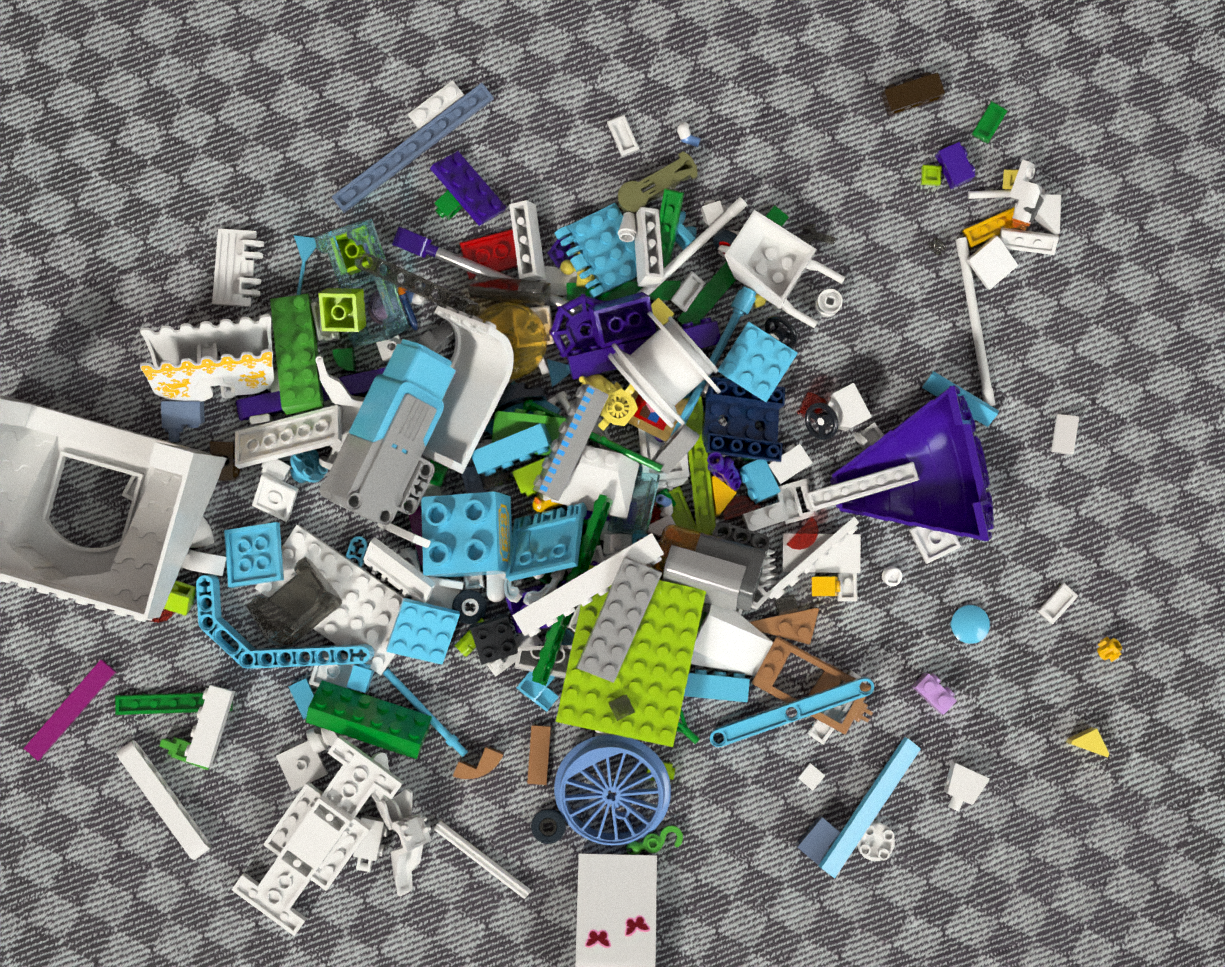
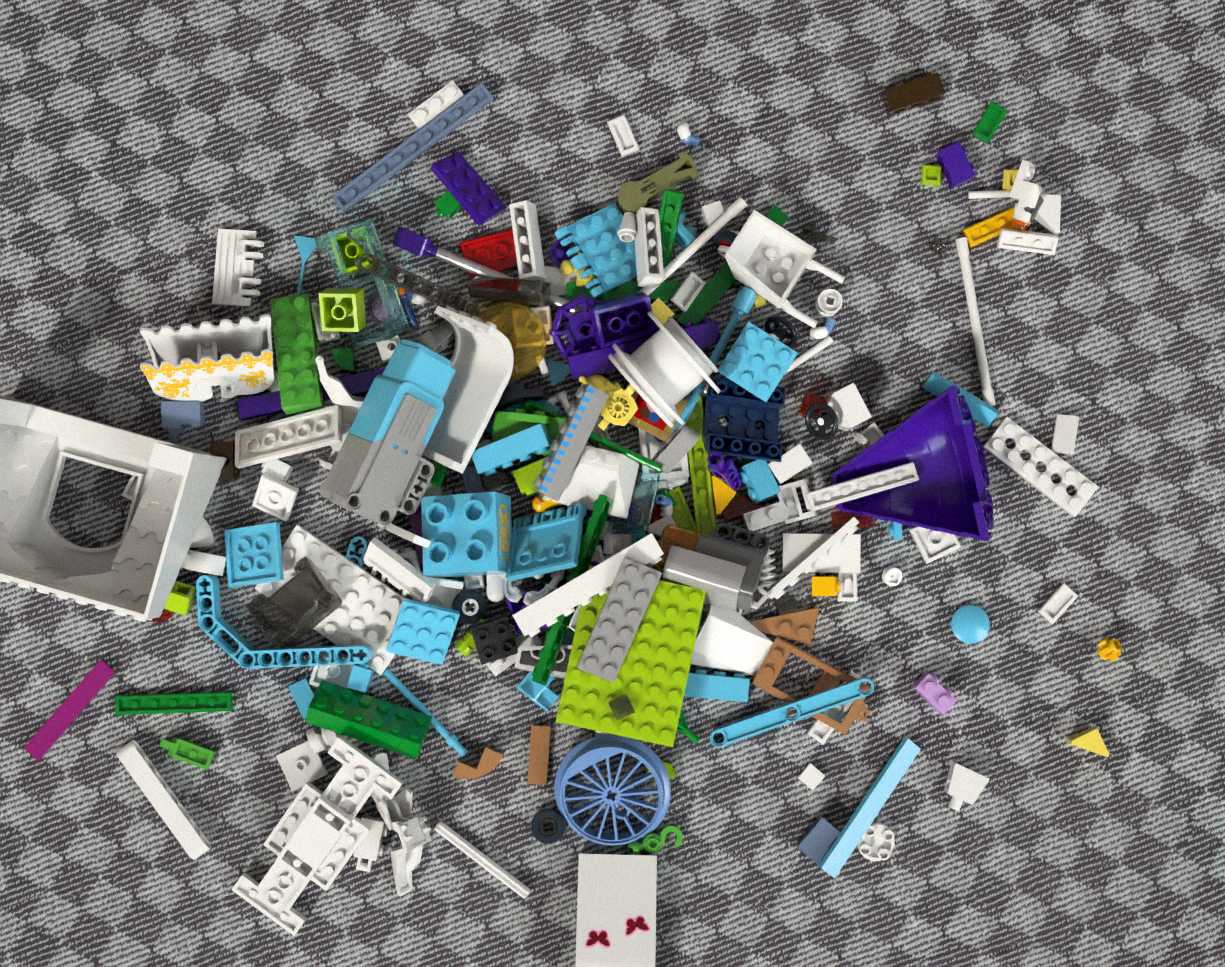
(209, 726): white brick -> none
(260, 419): white tile -> none
(307, 467): medium azure plate -> none
(805, 536): clear red tile -> none
(809, 353): none -> white bar
(824, 331): none -> white arm
(840, 518): none -> clear red slope
(895, 530): none -> medium azure bracket
(992, 262): white tile -> none
(1053, 464): none -> white plate

